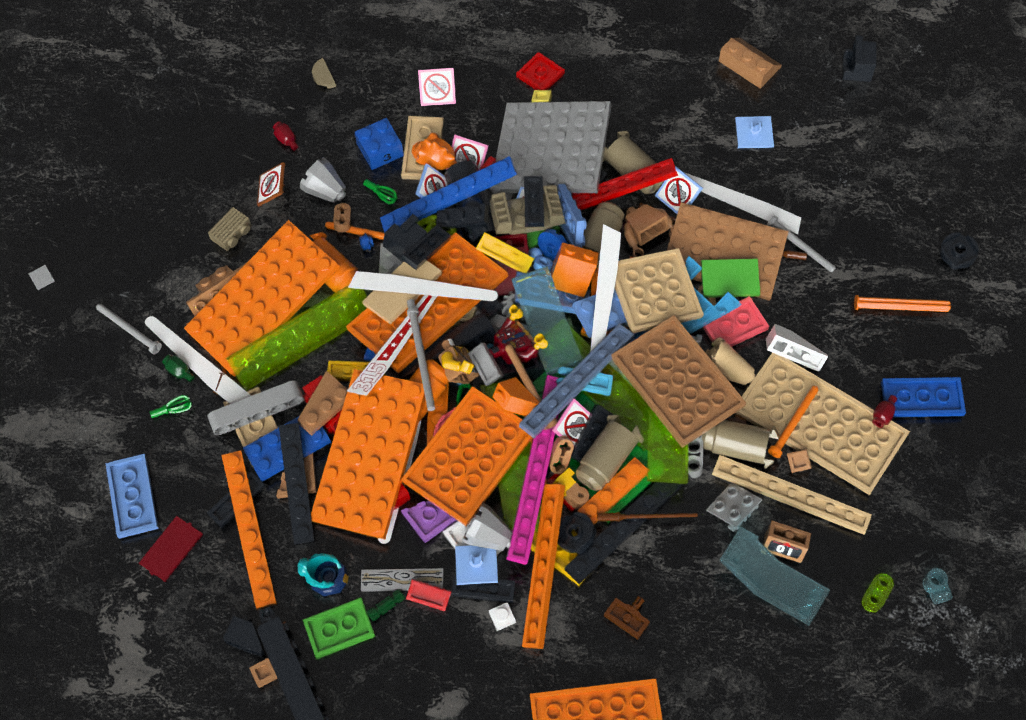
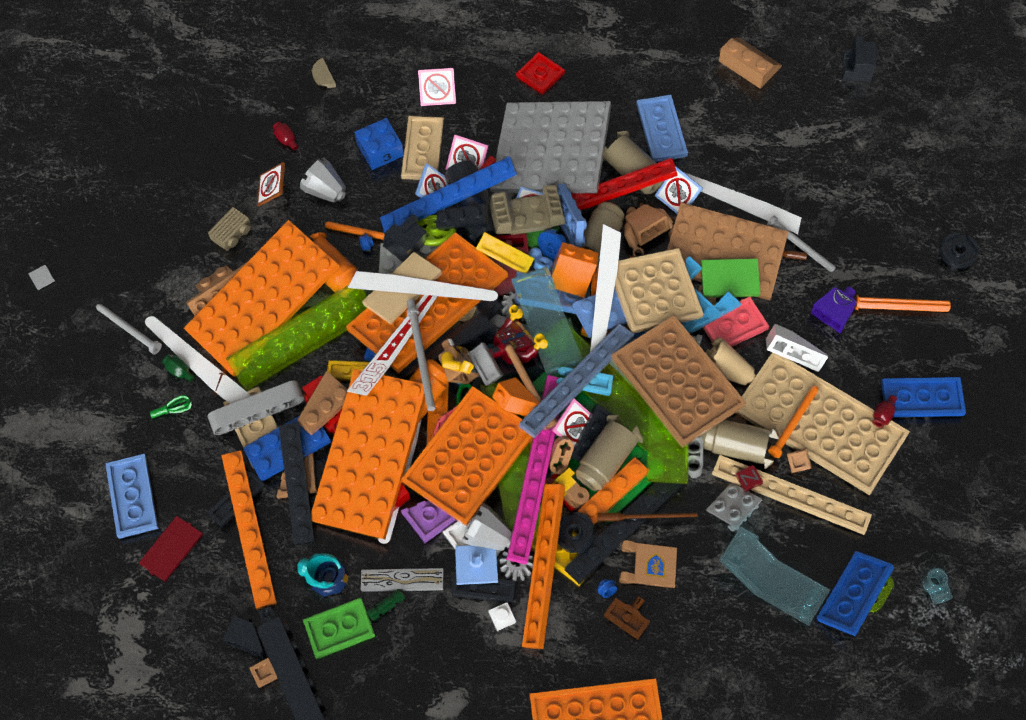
(338, 217): medium nougat beam -> none
(377, 189): green piece -> none
(426, 247): black plate -> none
(428, 595): tile -> none
(434, 152): orange head -> none
(511, 569): none -> light grey gear
(533, 201): black plate -> none
(542, 96): light yellow plate -> none
(607, 588): none -> blue plate
(653, 565): none -> medium nougat flag
(661, 128): none -> medium blue plate
(749, 478): none -> dark red tile
(754, 132): light blue piece -> none
(786, 541): medium nougat brick -> none
(835, 308): none -> dark purple torso
(855, 593): none -> blue plate

